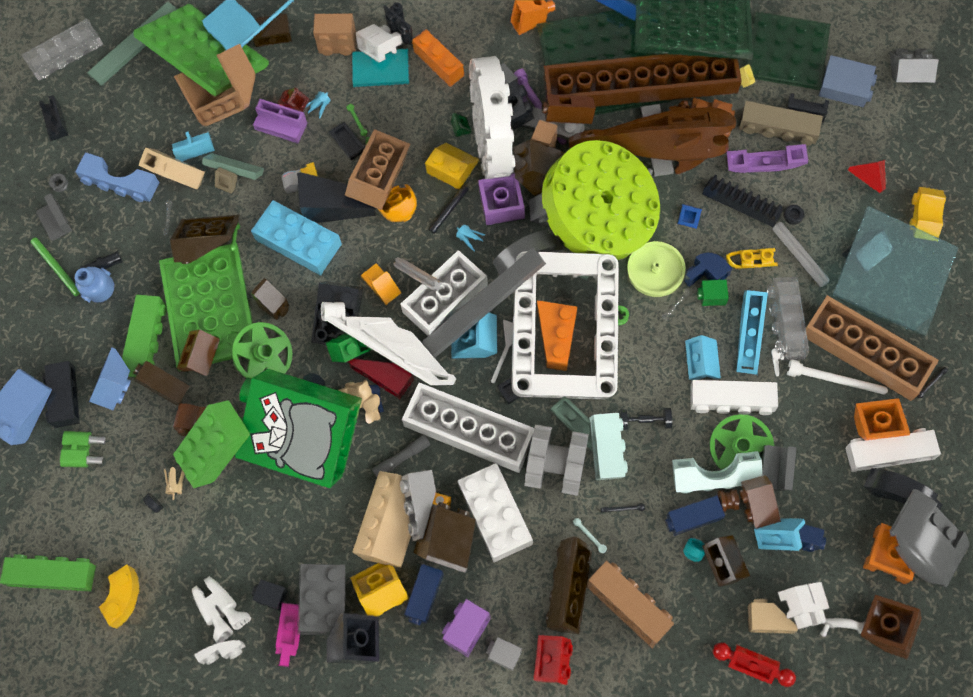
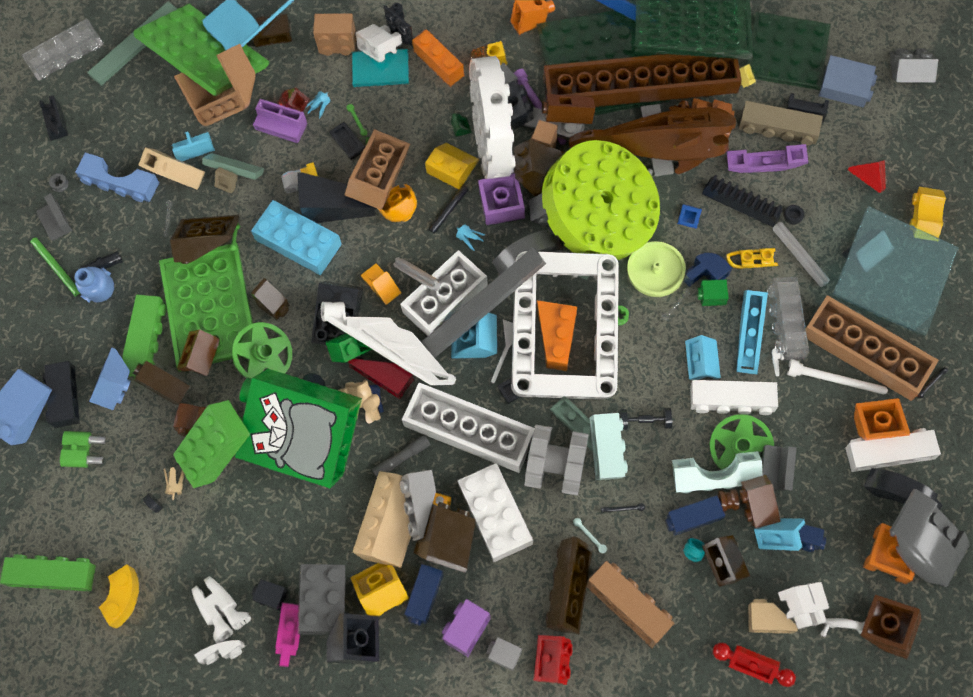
(494, 49): none -> yellow leg

